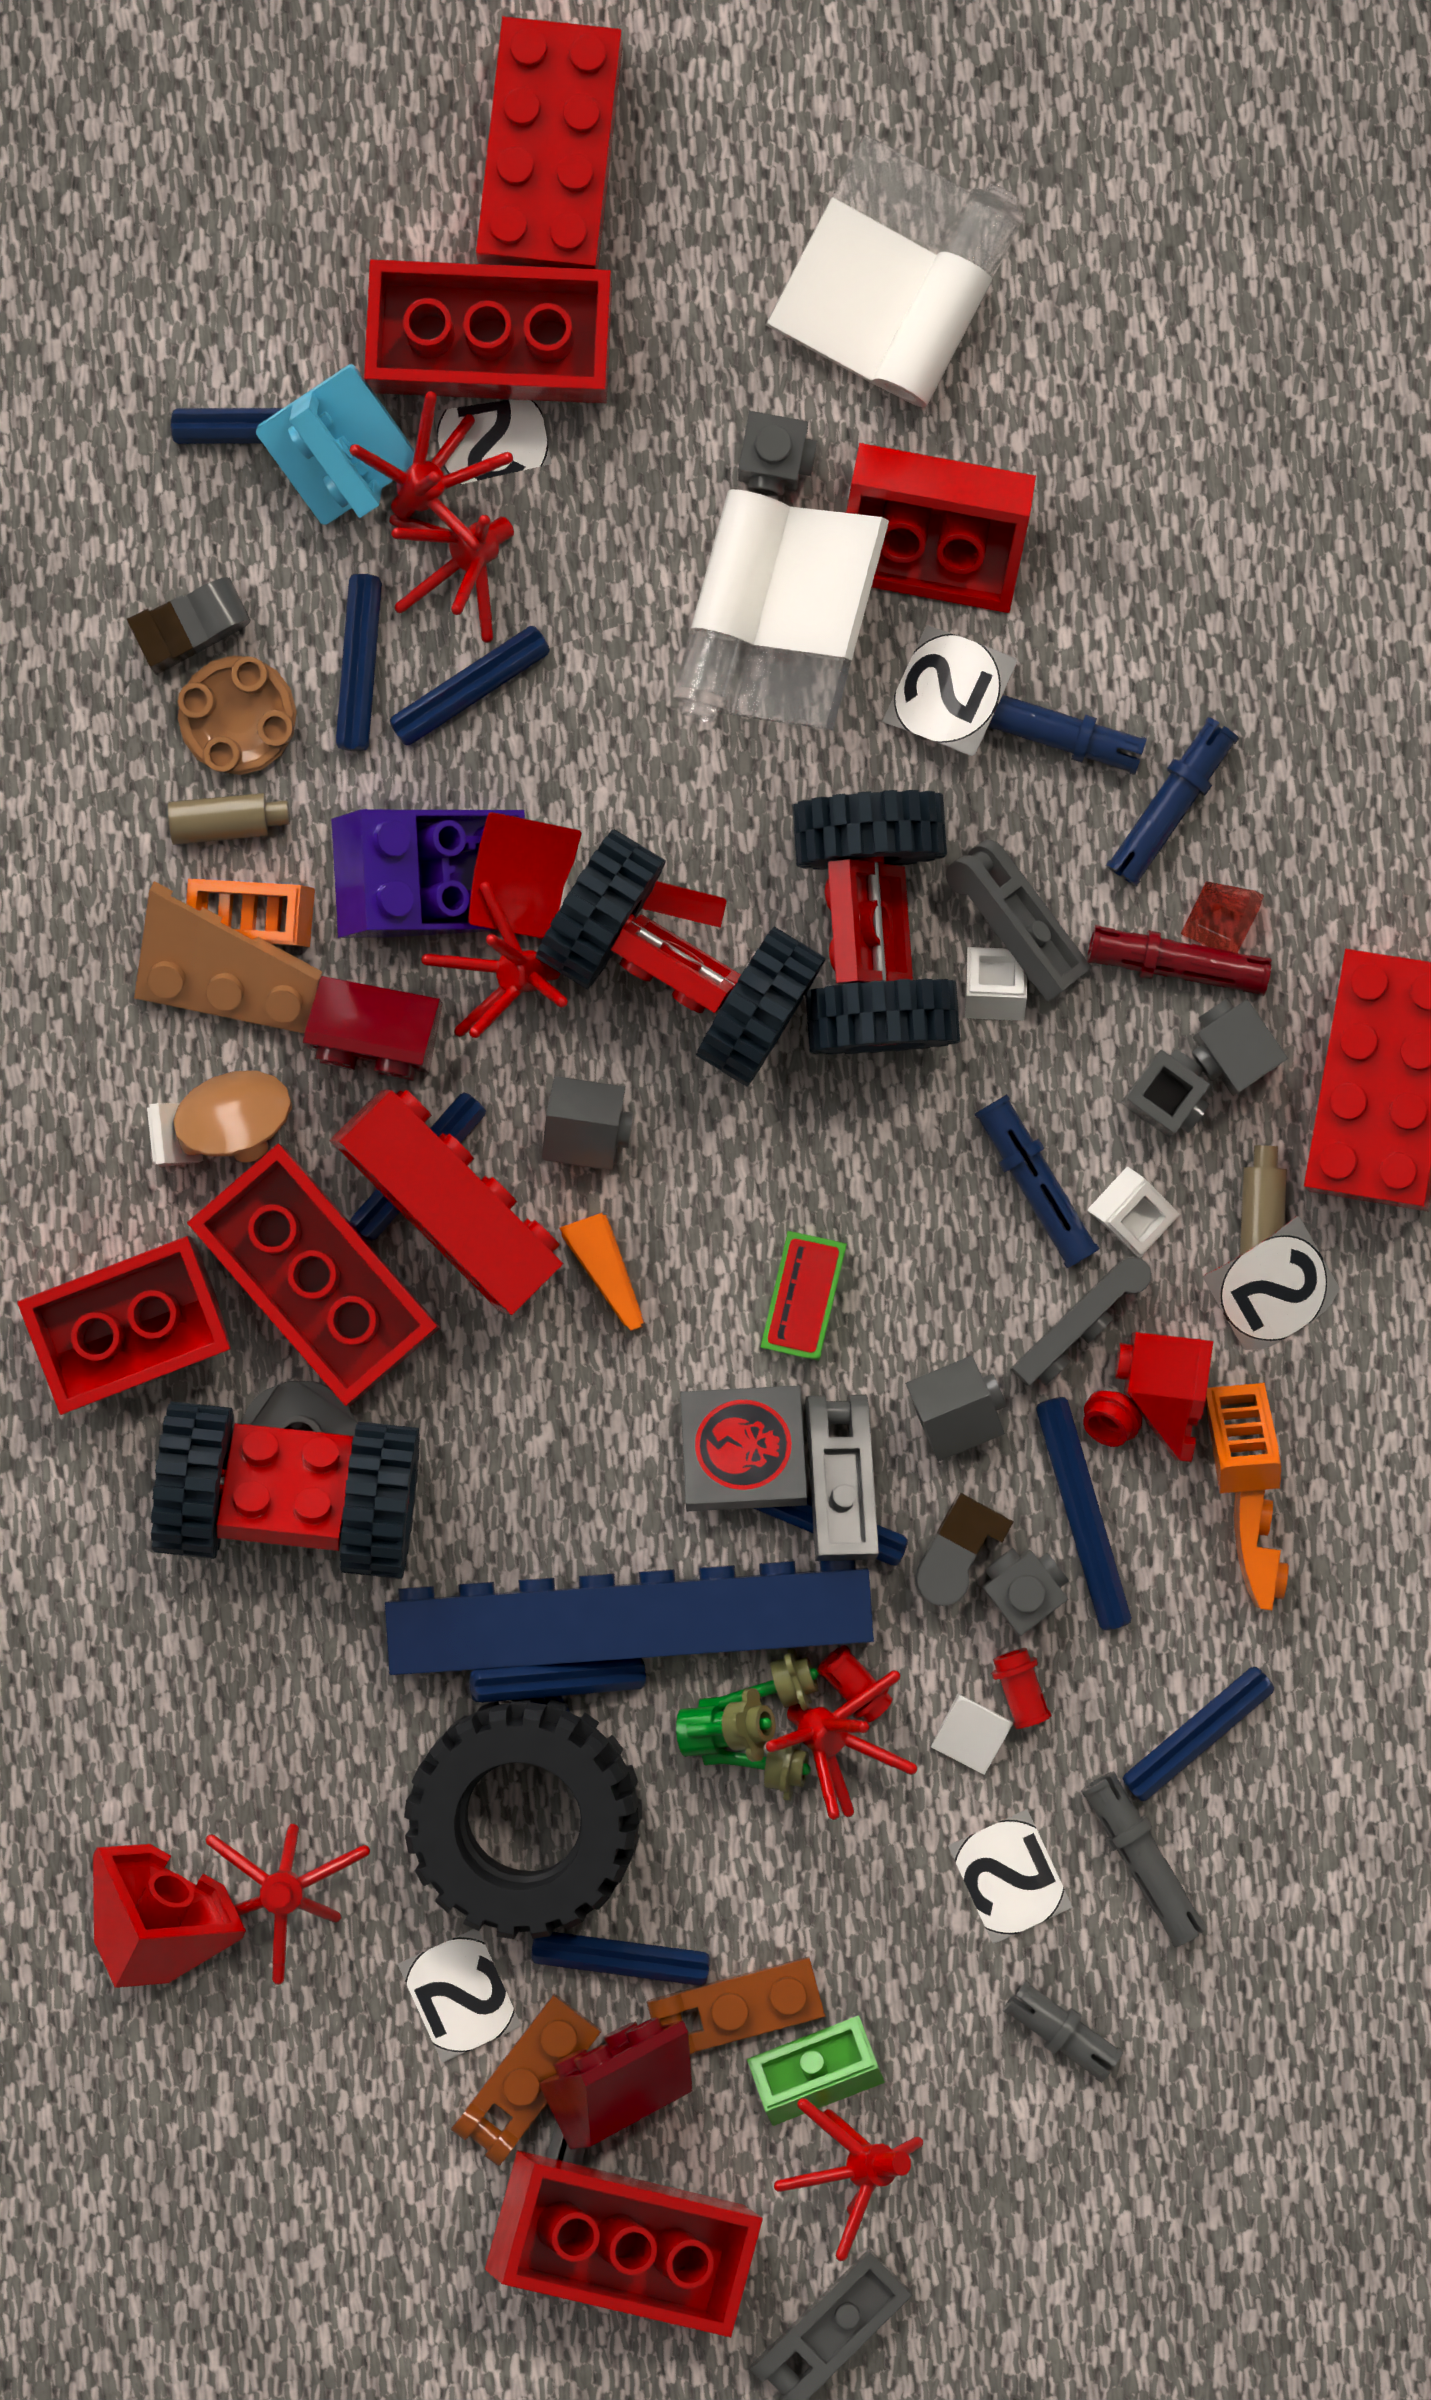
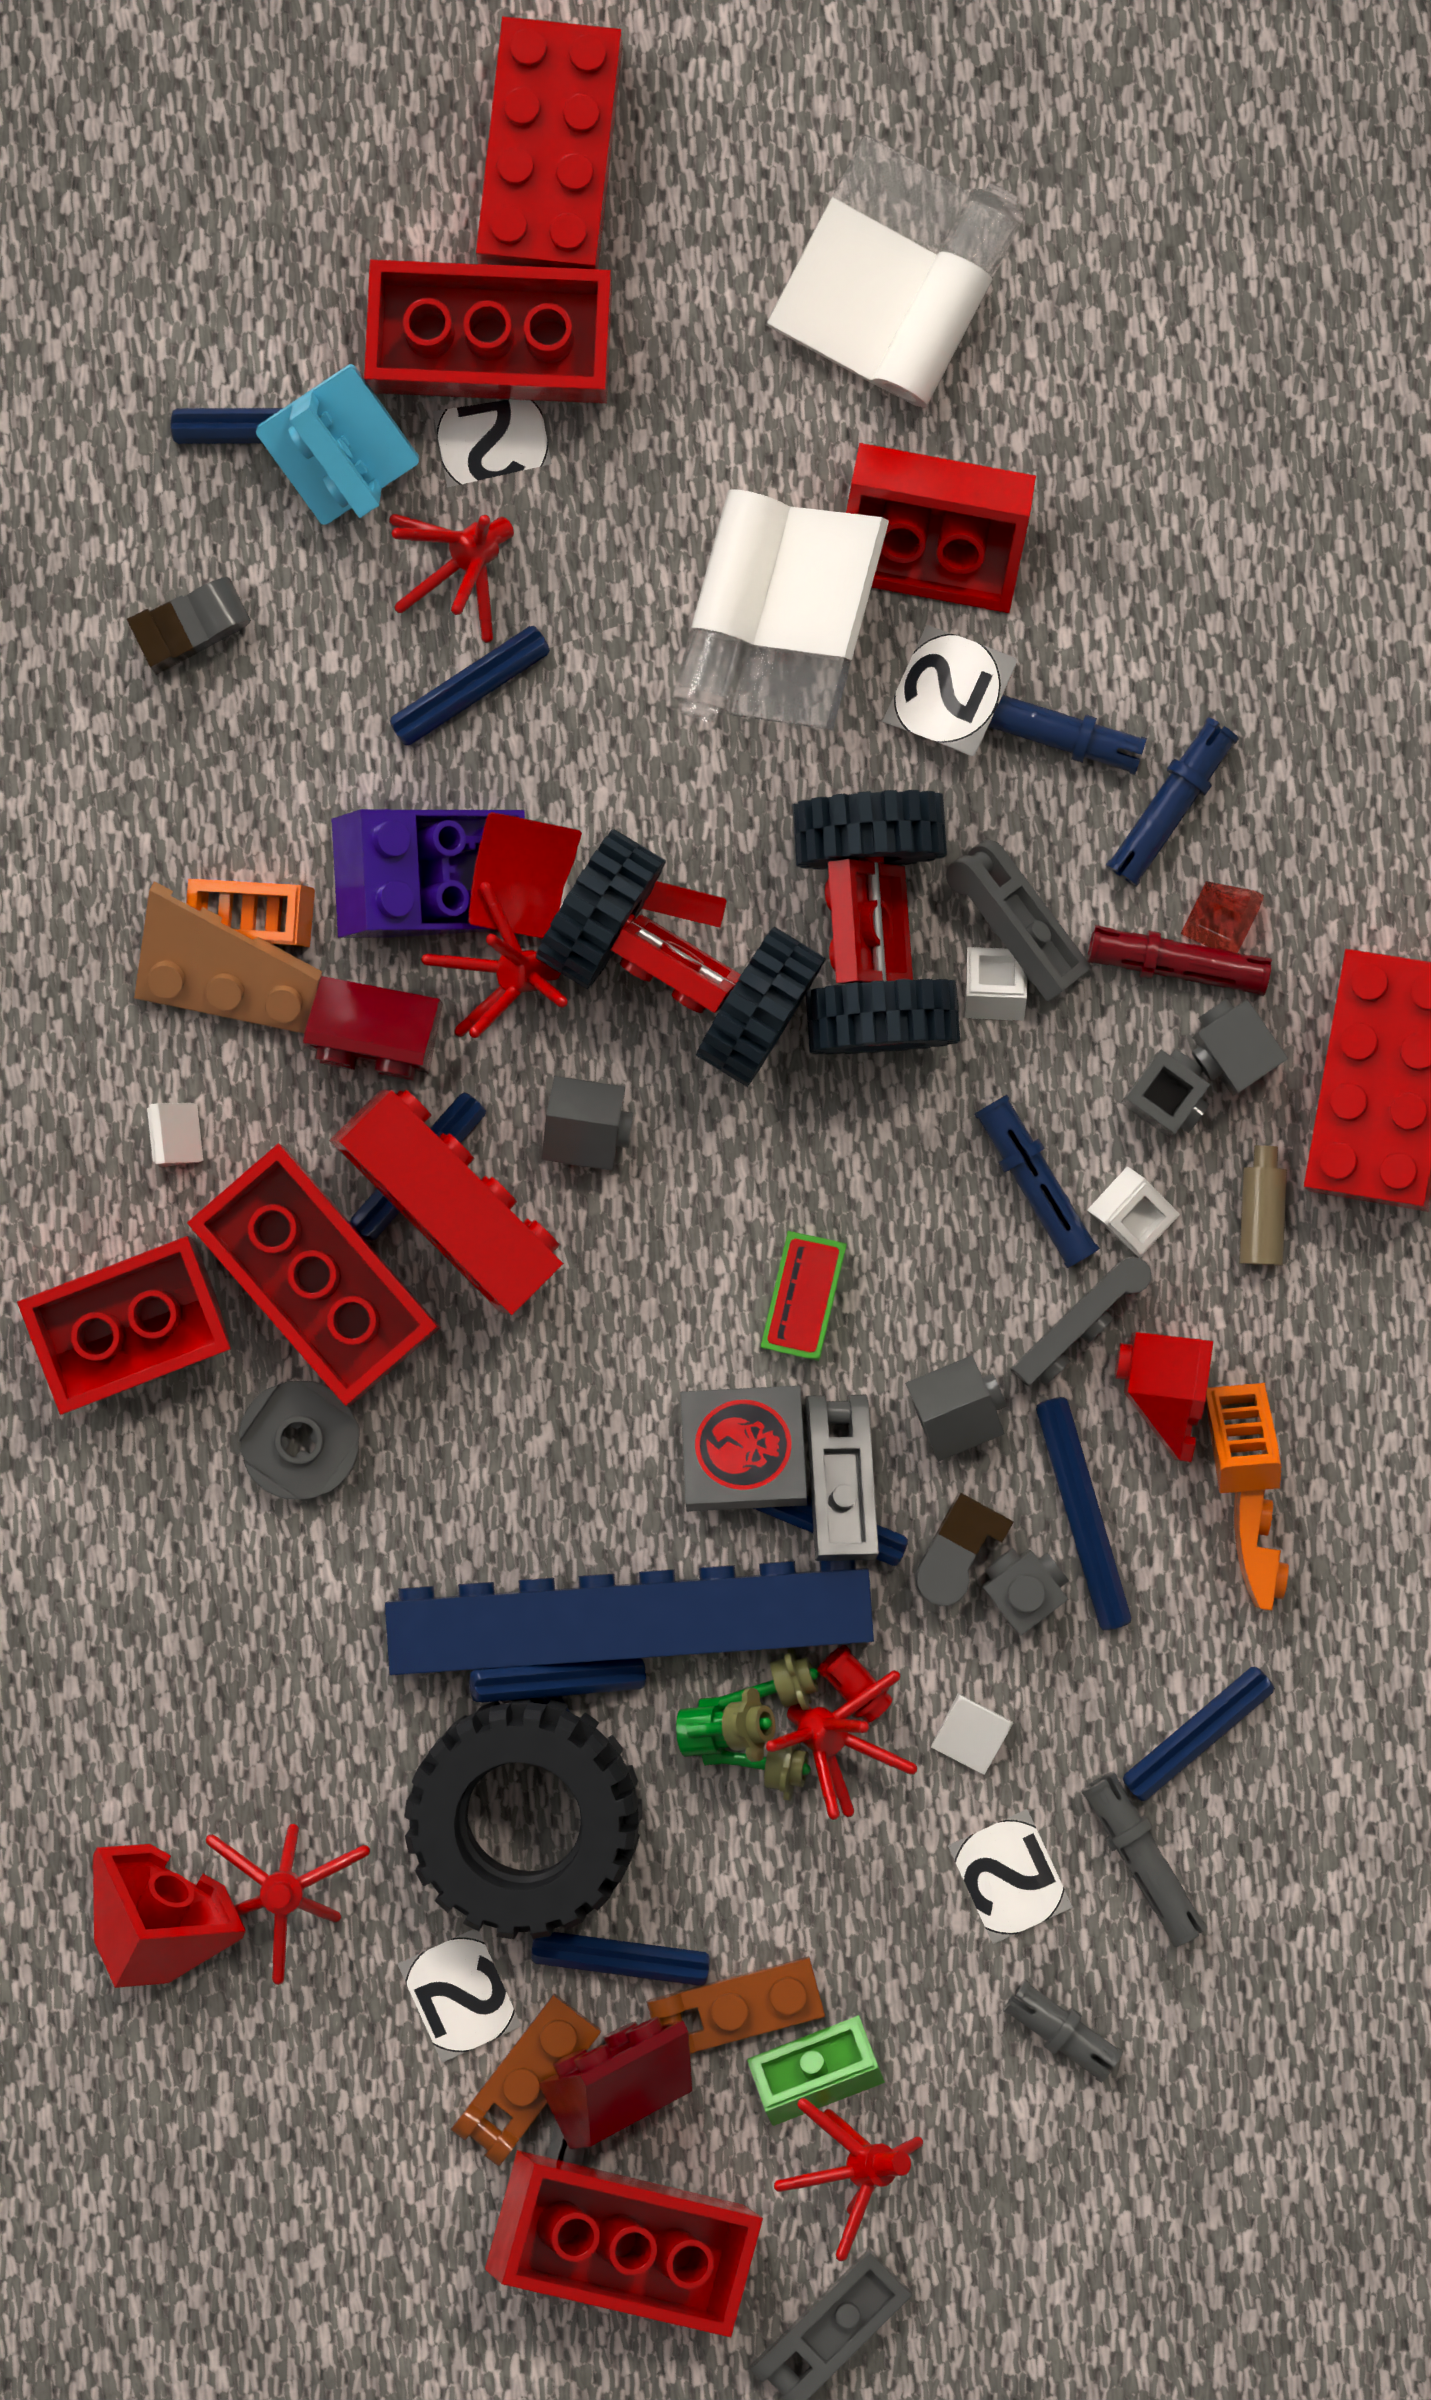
(224, 818): dark tan cylinder -> none
(232, 1115): medium nougat dish -> none
(237, 715): medium nougat dish -> none
(285, 1488): plate -> none
(358, 662): dark blue axle -> none
(425, 480): red plant -> none
(599, 1254): orange slope -> none
(775, 453): dark grey brick -> none
(1021, 1687): red pin -> none
(1111, 1418): red plate -> none
(1274, 1287): sticker -> none

